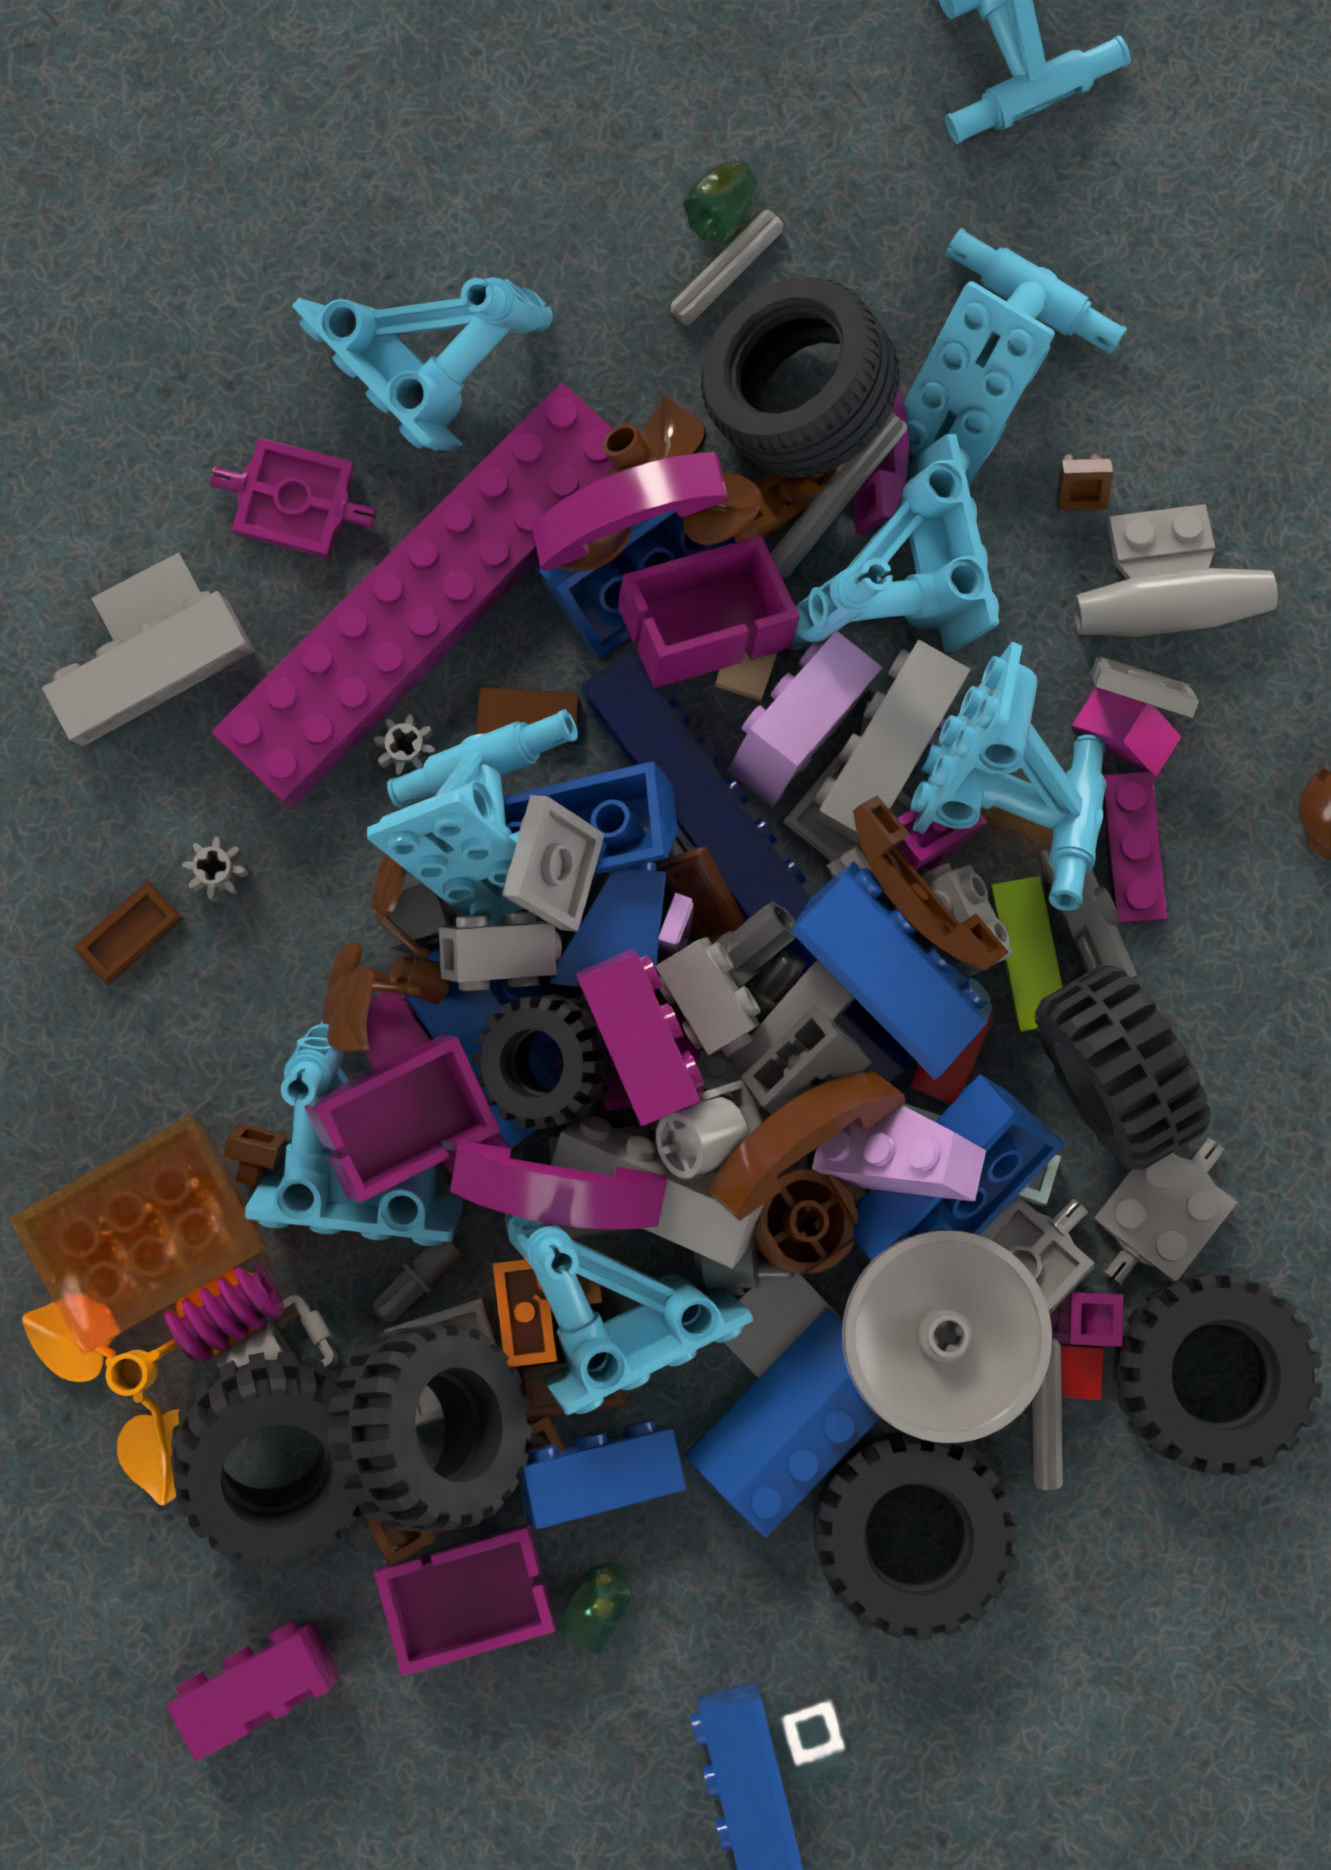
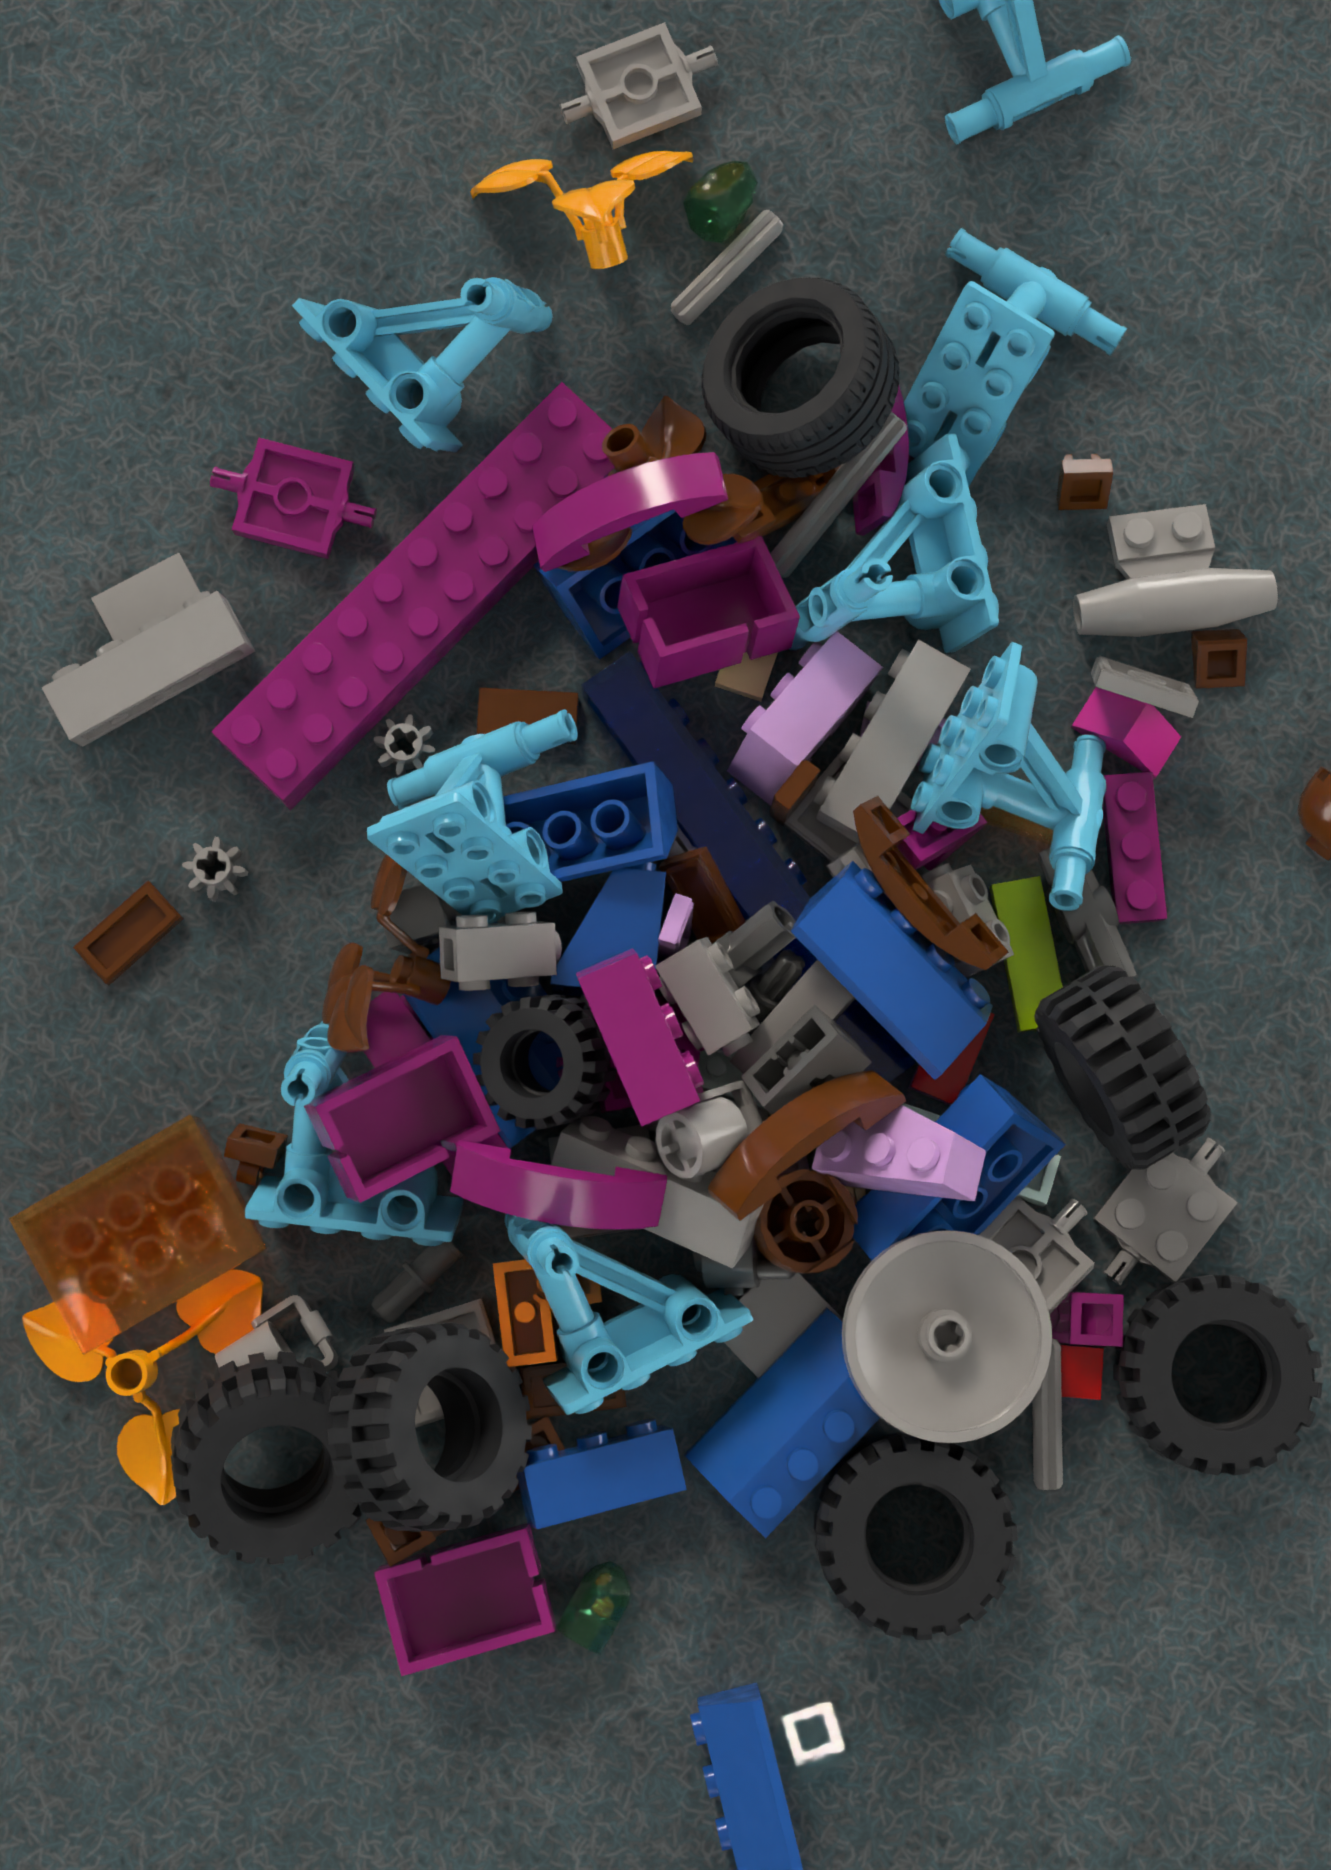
(225, 1315): magenta piece -> none
(252, 1688): magenta wedge -> none
(553, 863): light grey plate -> none
(594, 204): none -> light orange plant
(638, 85): none -> light grey plate
(793, 791): none -> reddish brown tile
(1219, 658): none -> reddish brown slope

